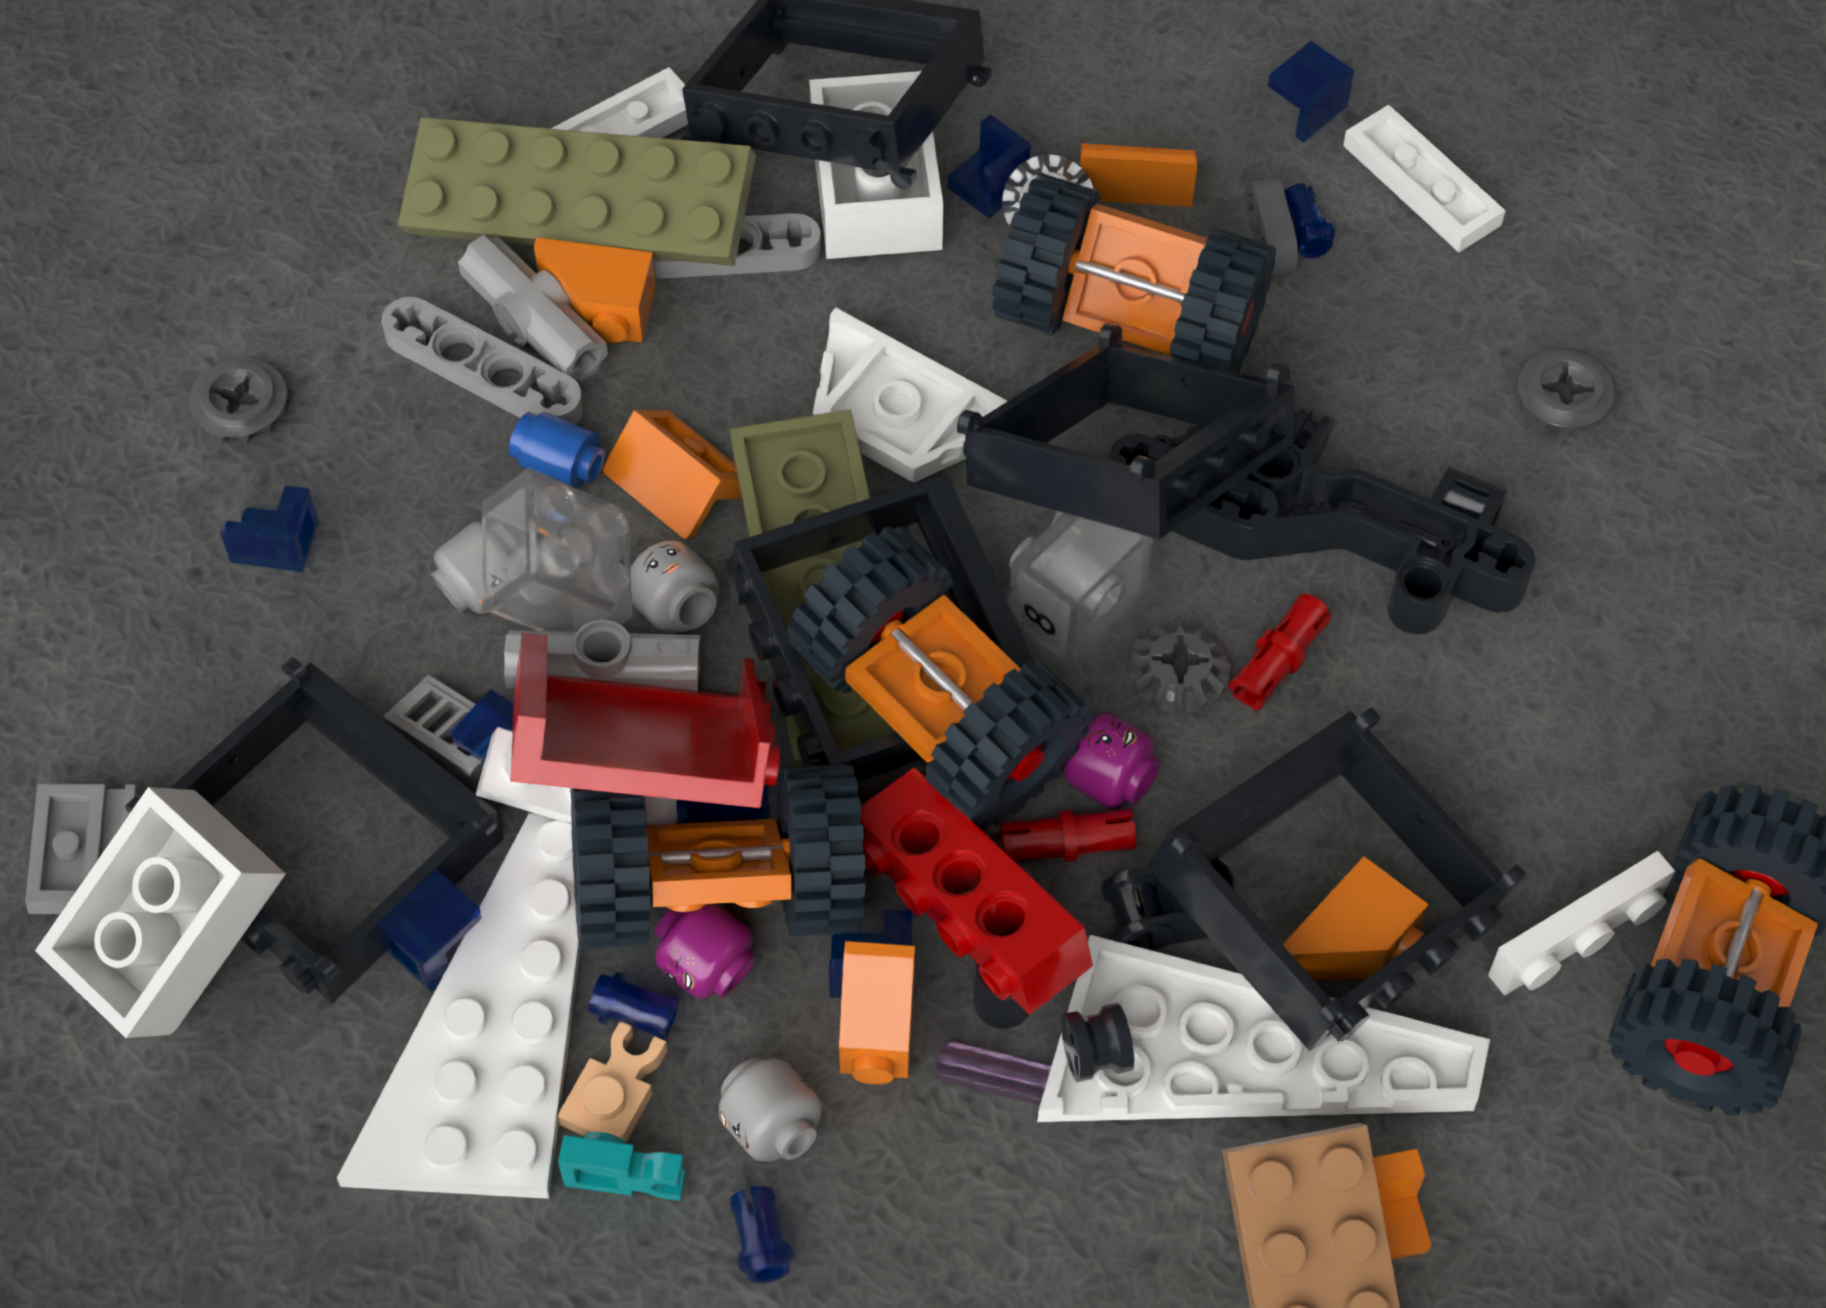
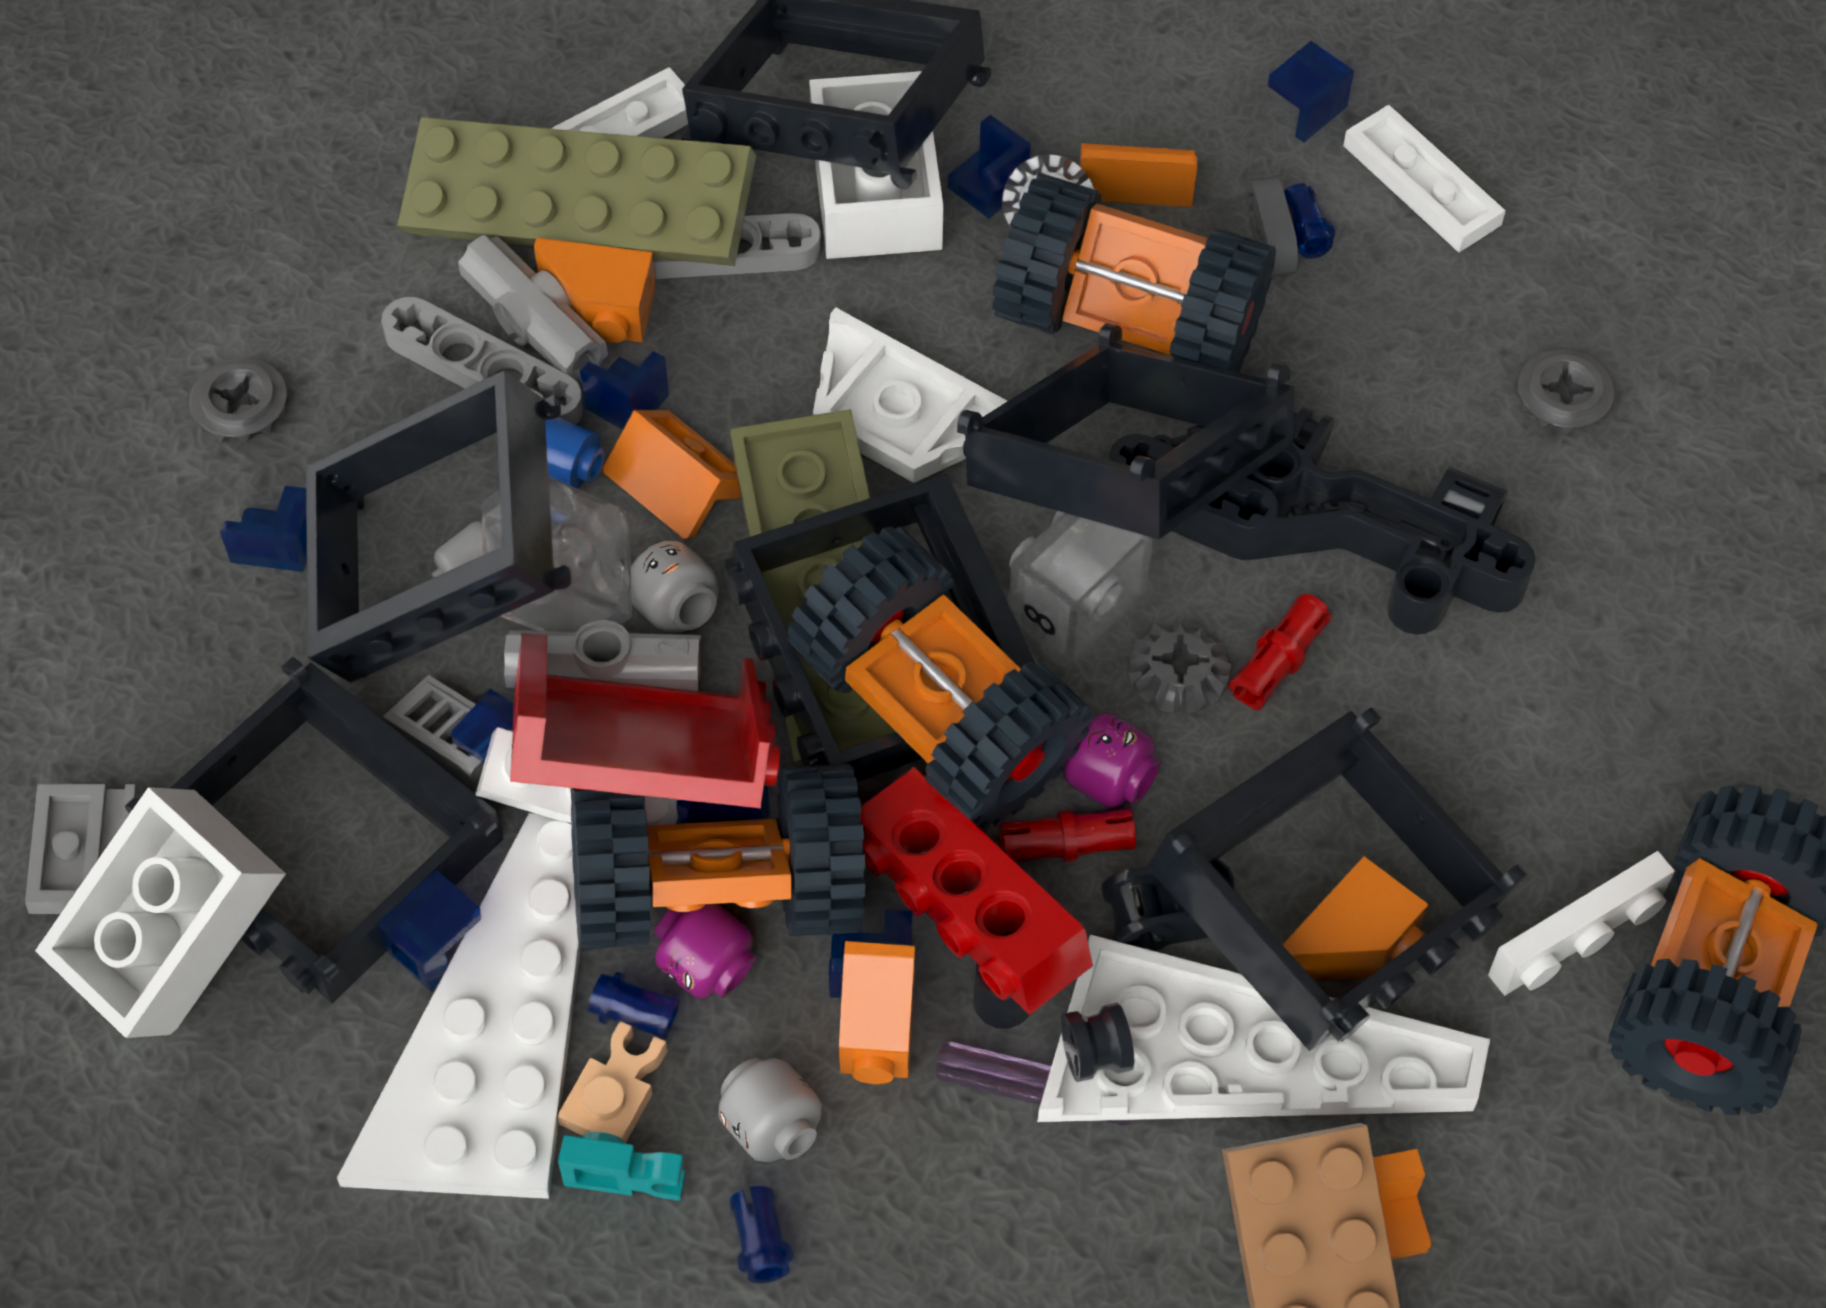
(457, 600): none -> black window
(624, 388): none -> clear blue panel

